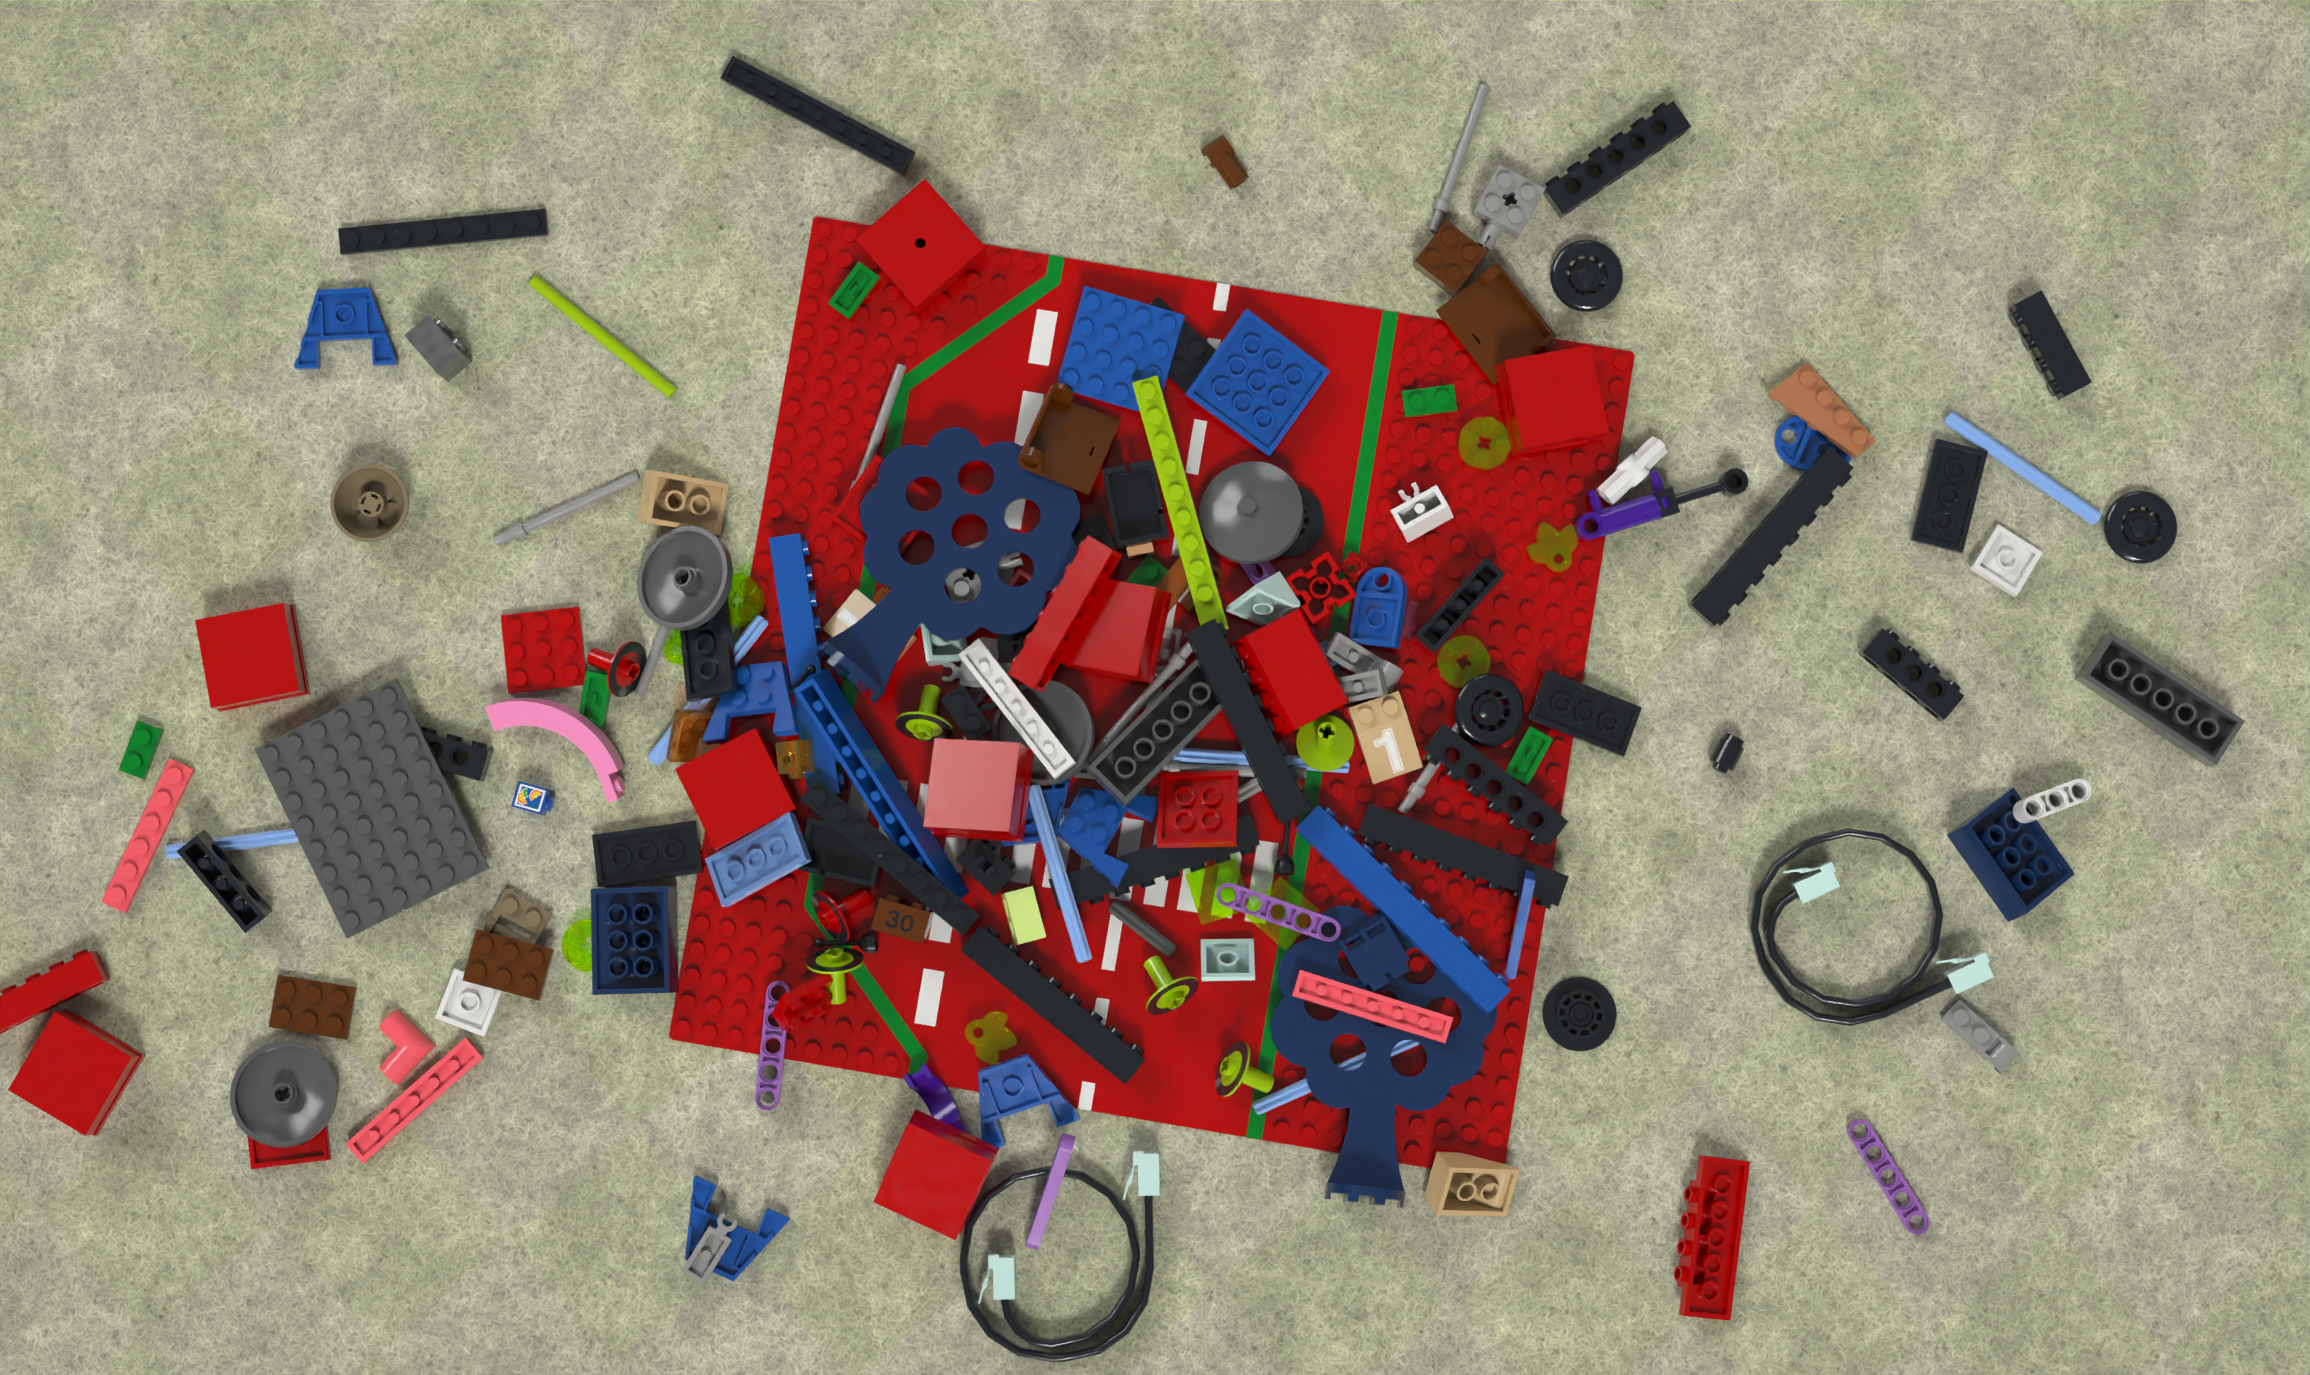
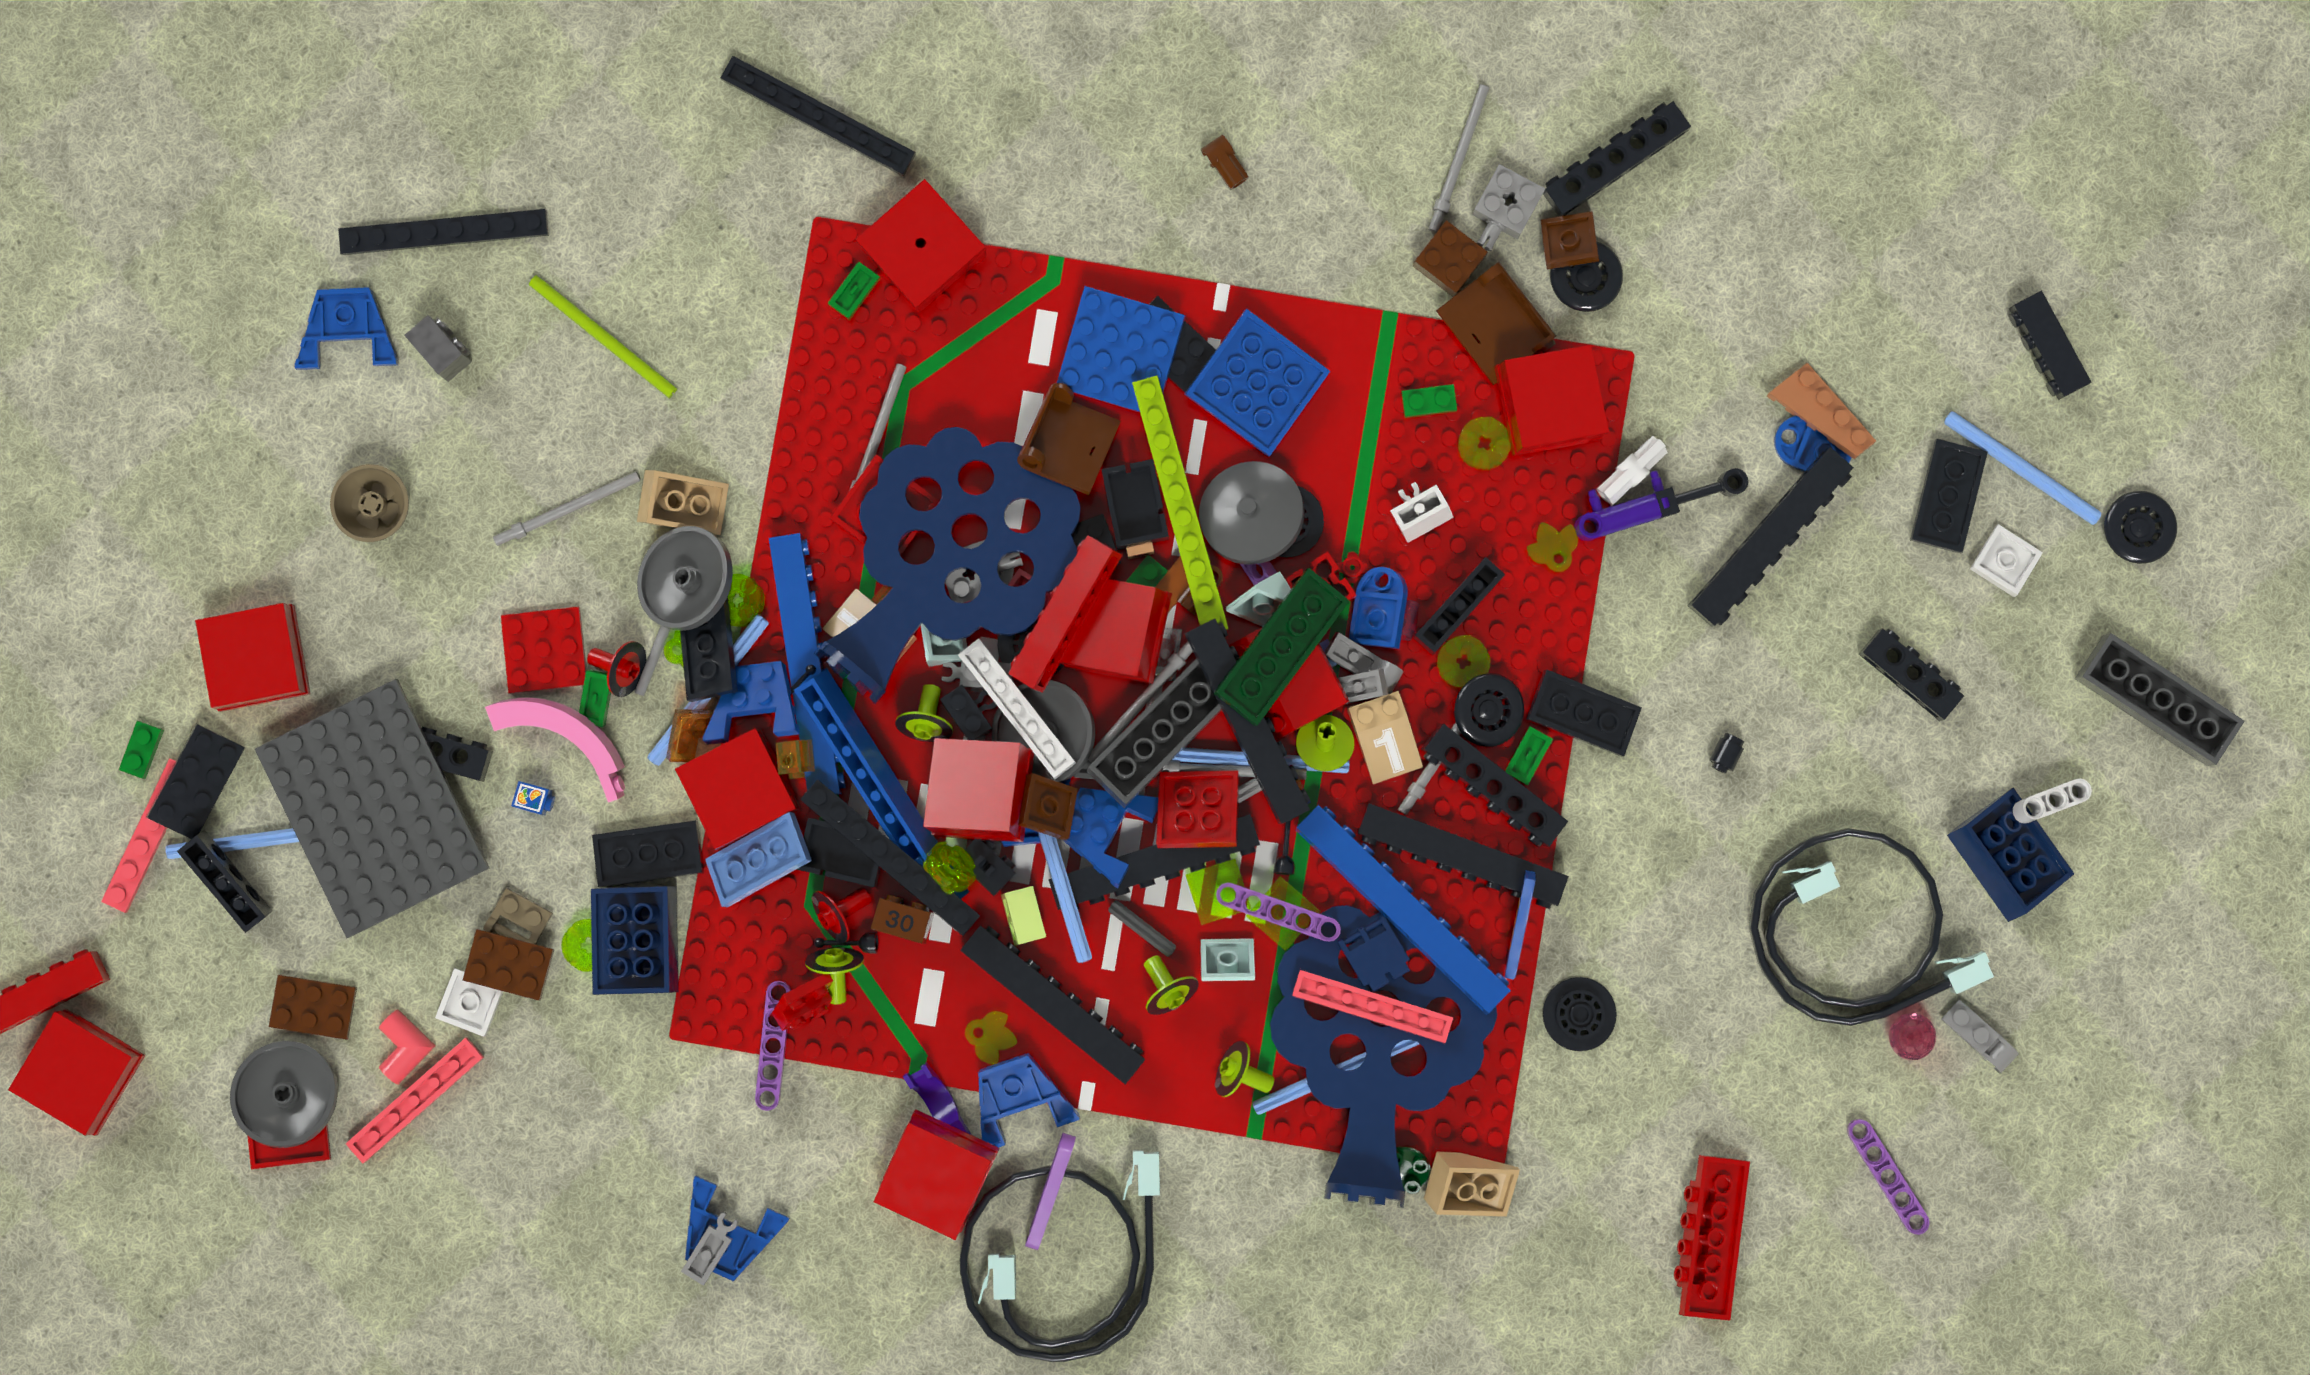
(195, 782): none -> black plate
(938, 866): none -> clear neon green plate
(1048, 806): none -> reddish brown plate
(1281, 647): none -> dark green plate
(1413, 1168): none -> dark green dish
(1569, 240): none -> reddish brown plate
(1912, 1036): none -> clear pink piece

